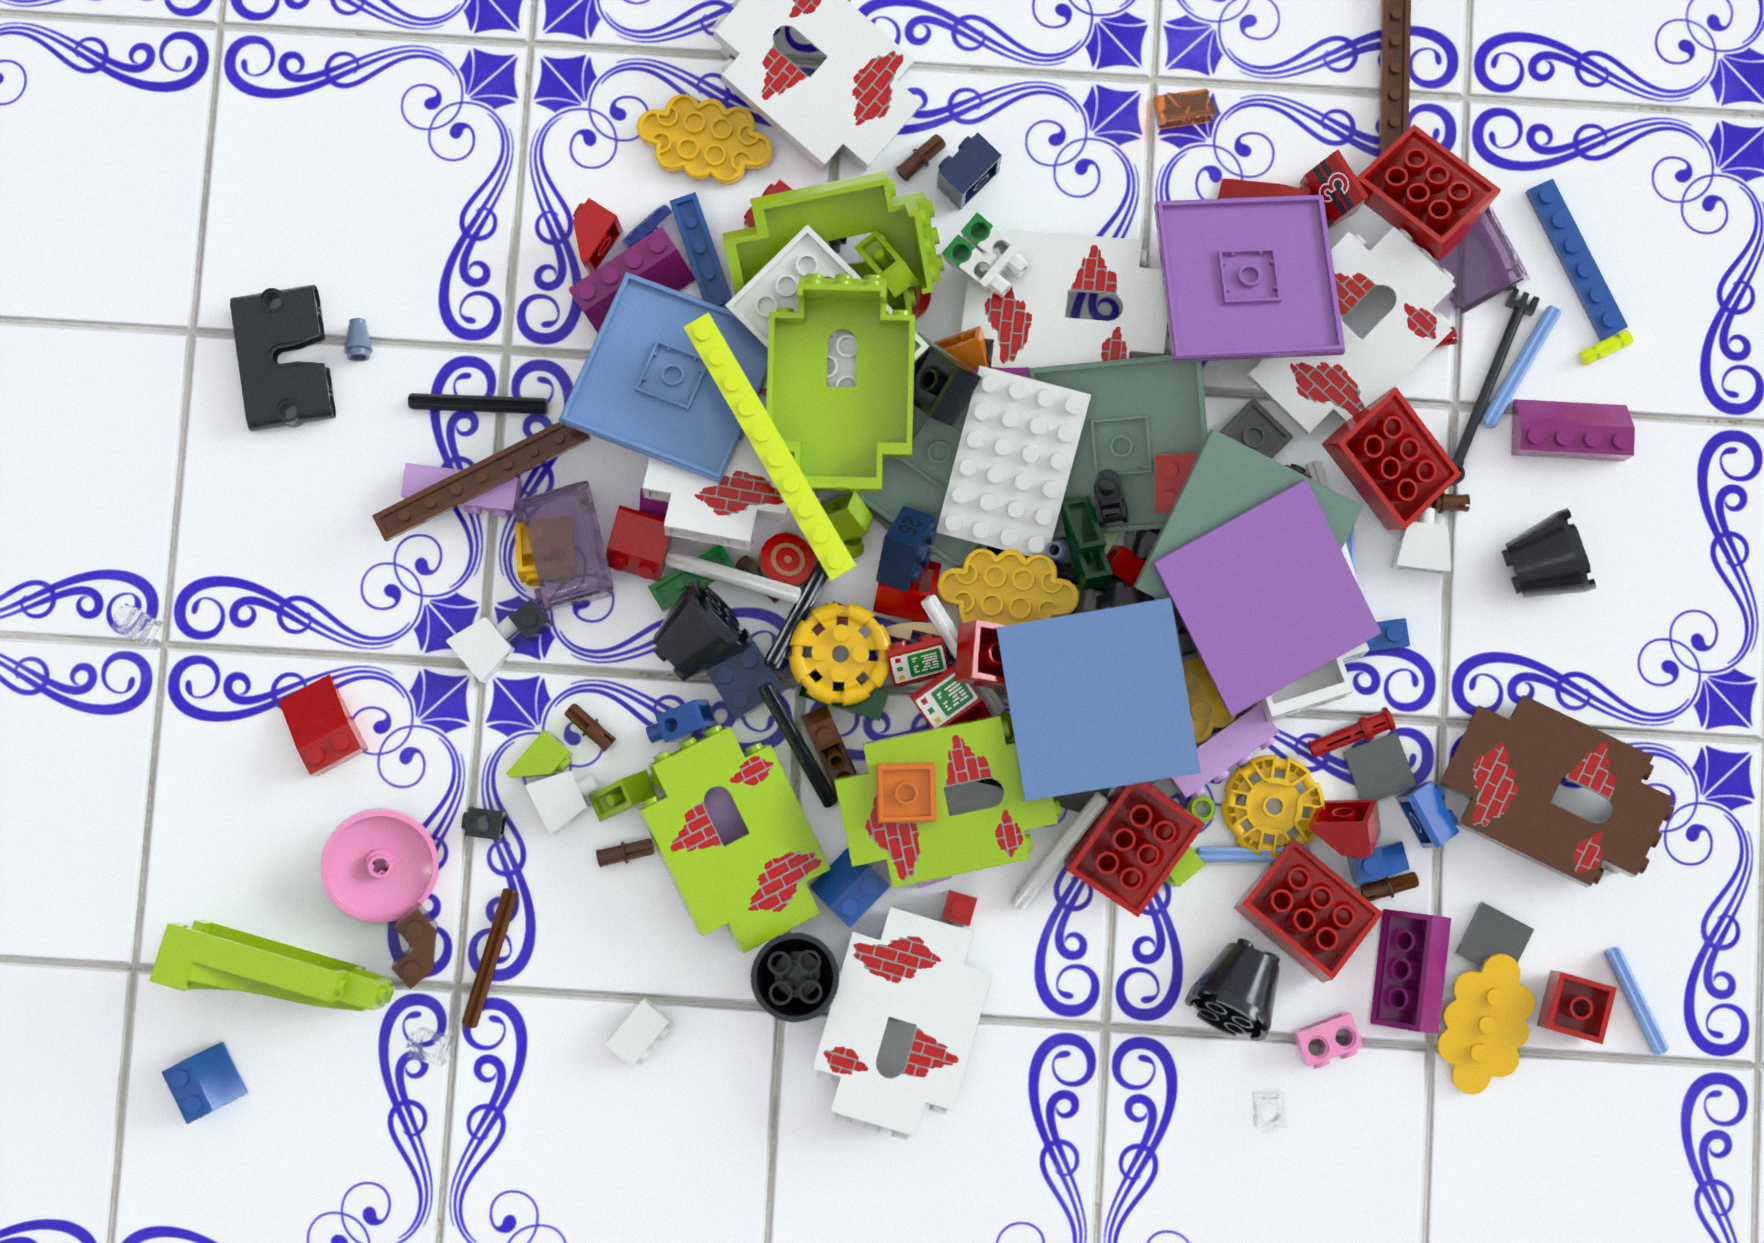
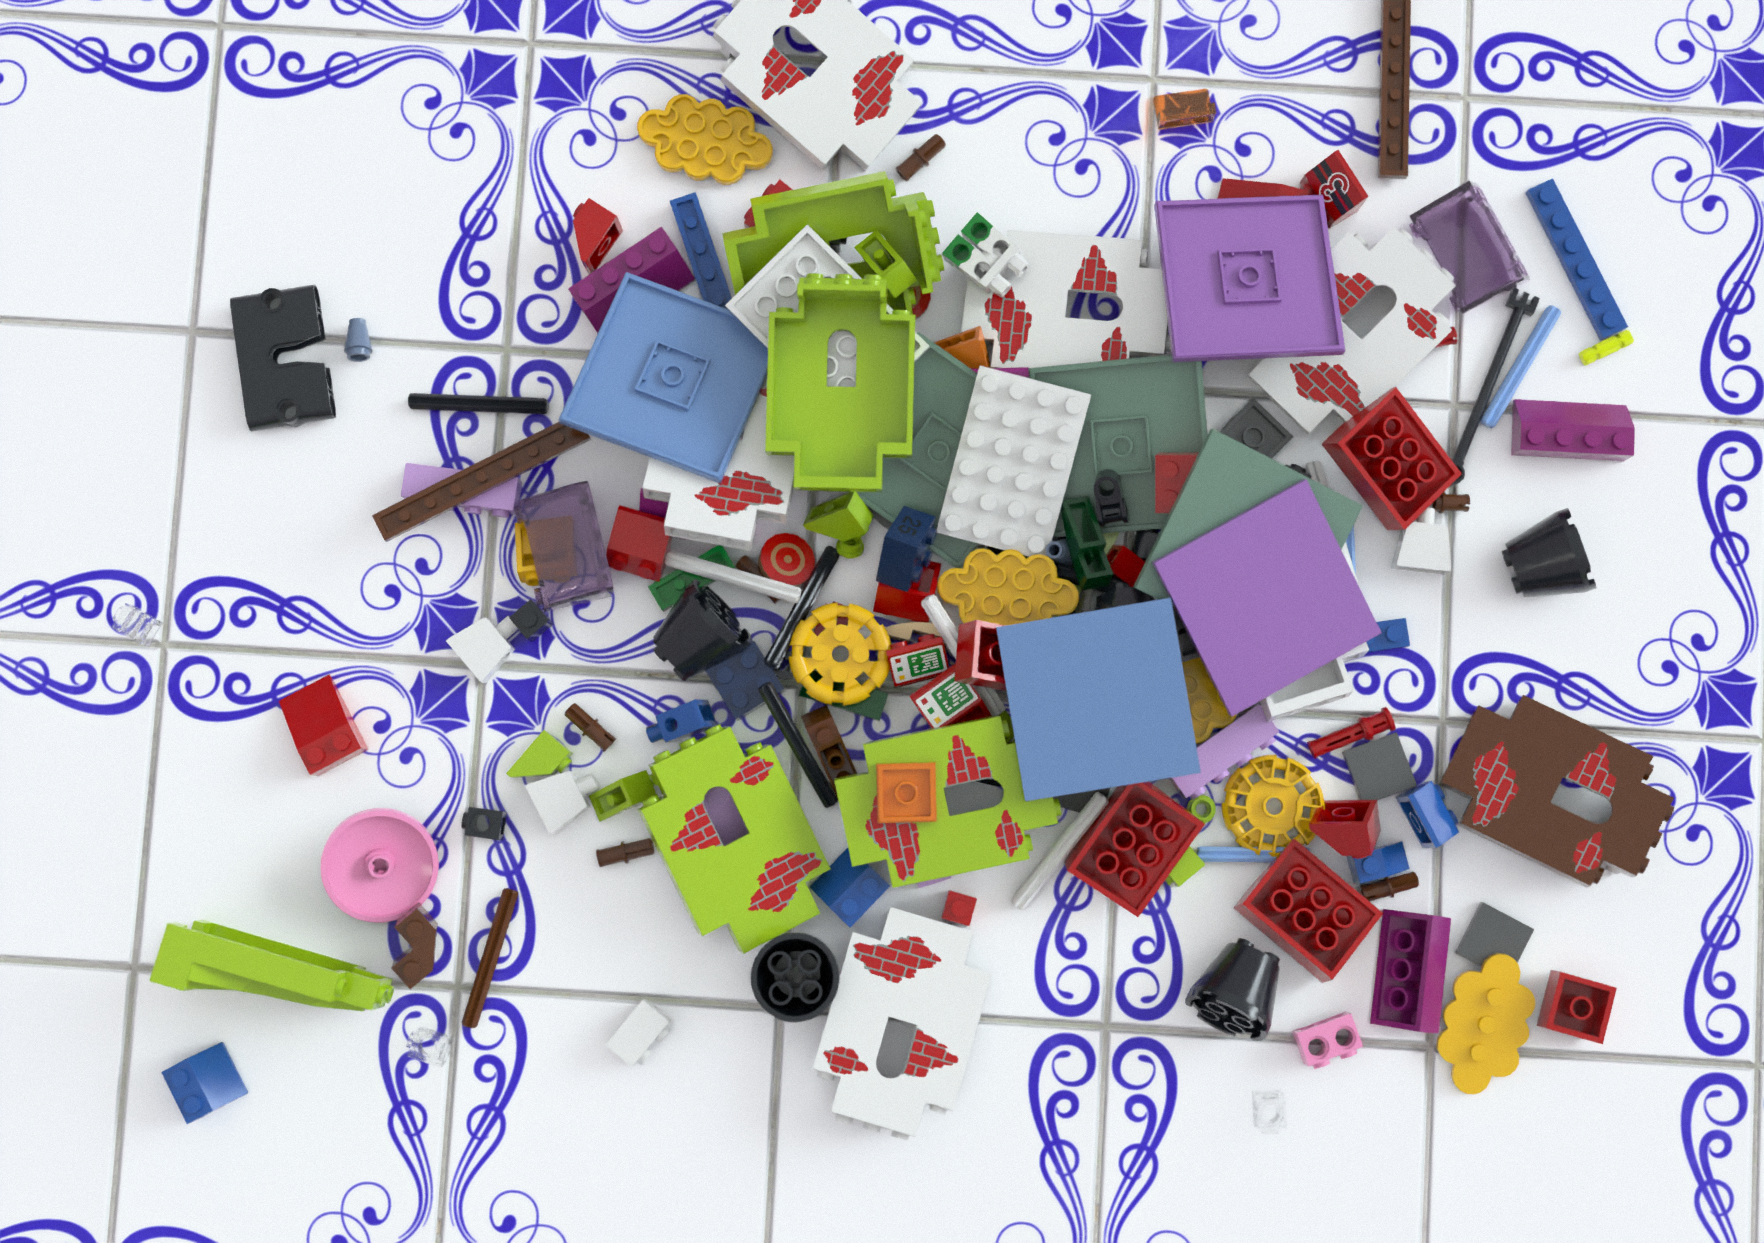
(647, 226): clear blue plate -> none
(770, 446): neon yellow plate -> none
(942, 385): black slope -> none
(968, 170): dark blue brick -> none
(1426, 191): red slope -> none
(1636, 1000): light blue axle -> none

